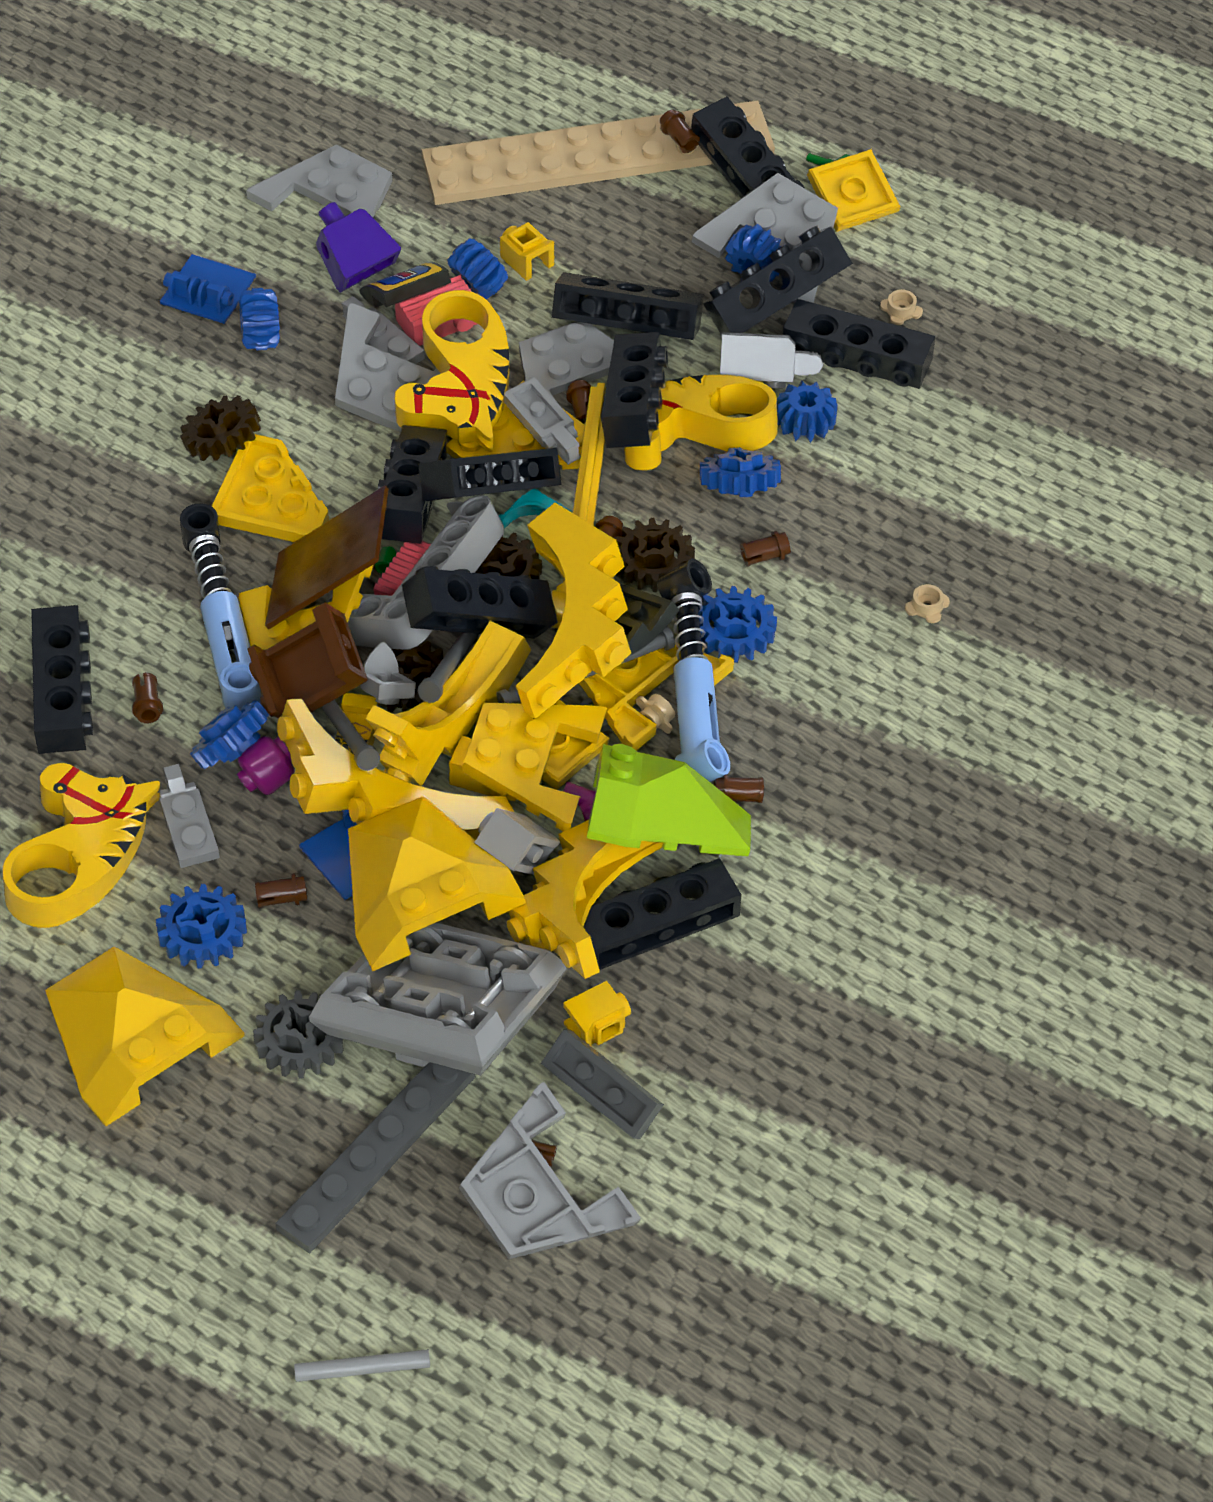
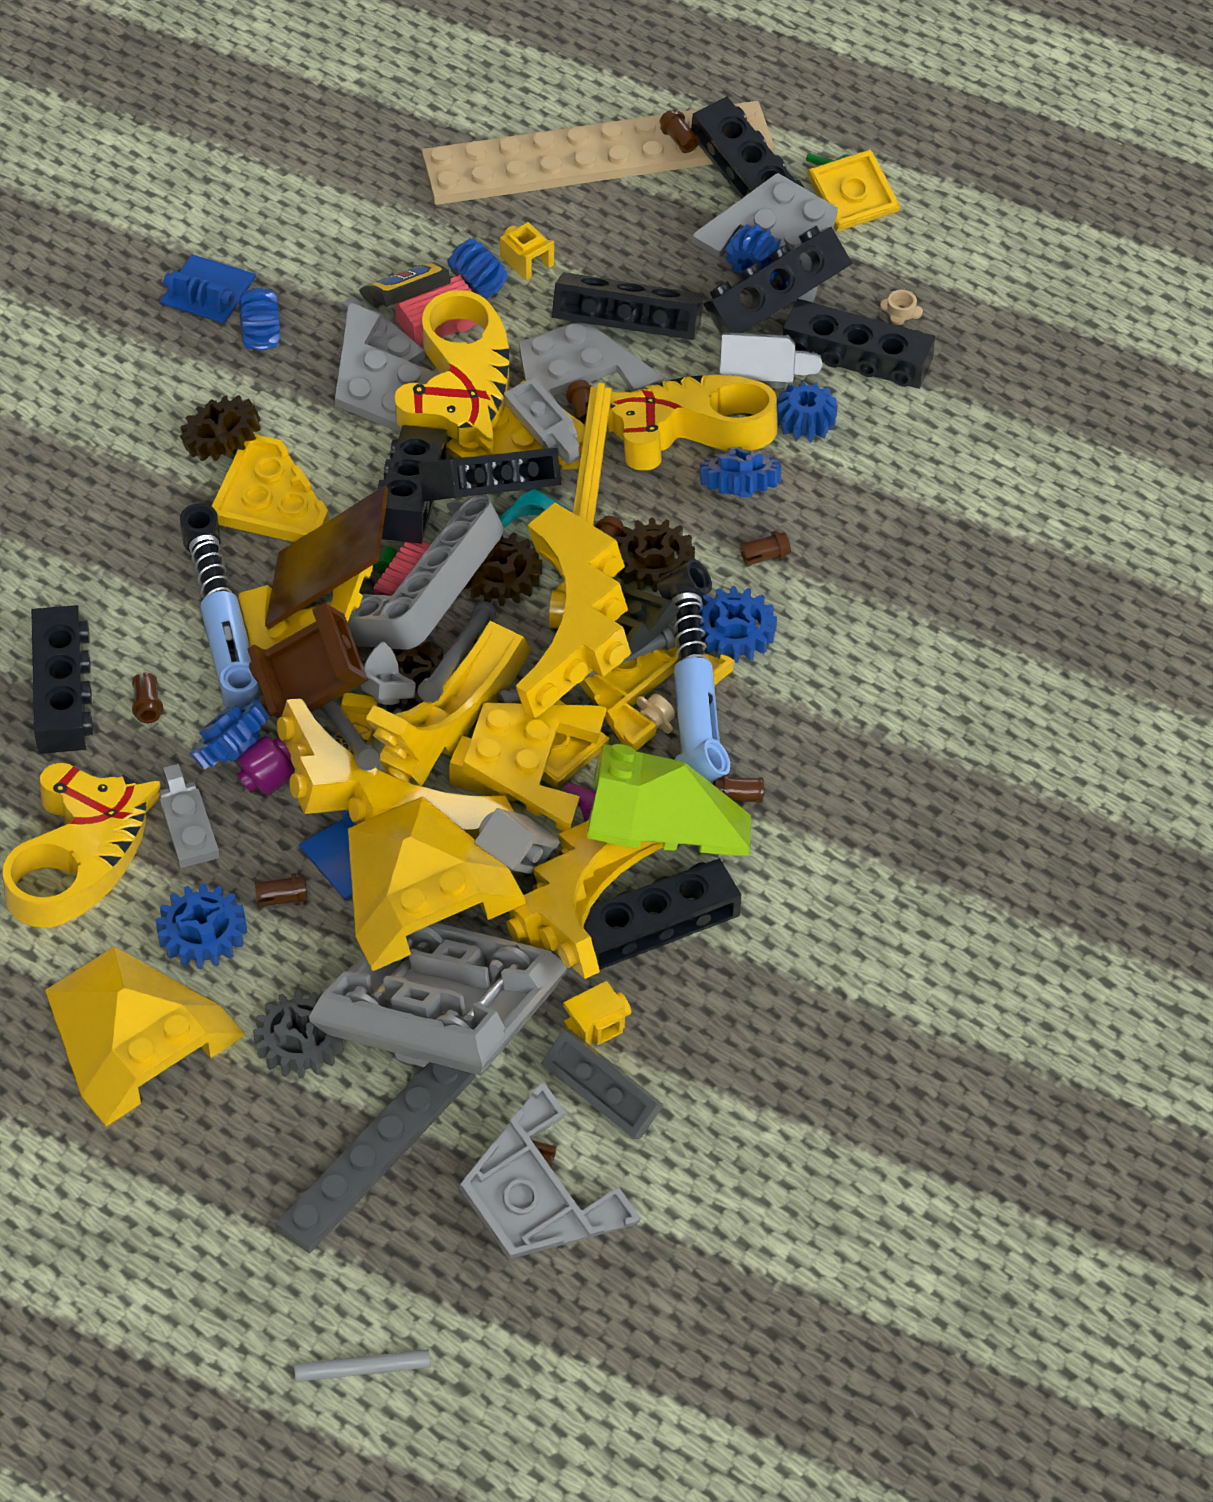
(328, 178): light grey wing -> none
(354, 246): dark purple torso -> none
(470, 600): black brick -> none
(634, 390): black brick -> none
(931, 595): tan plate -> none

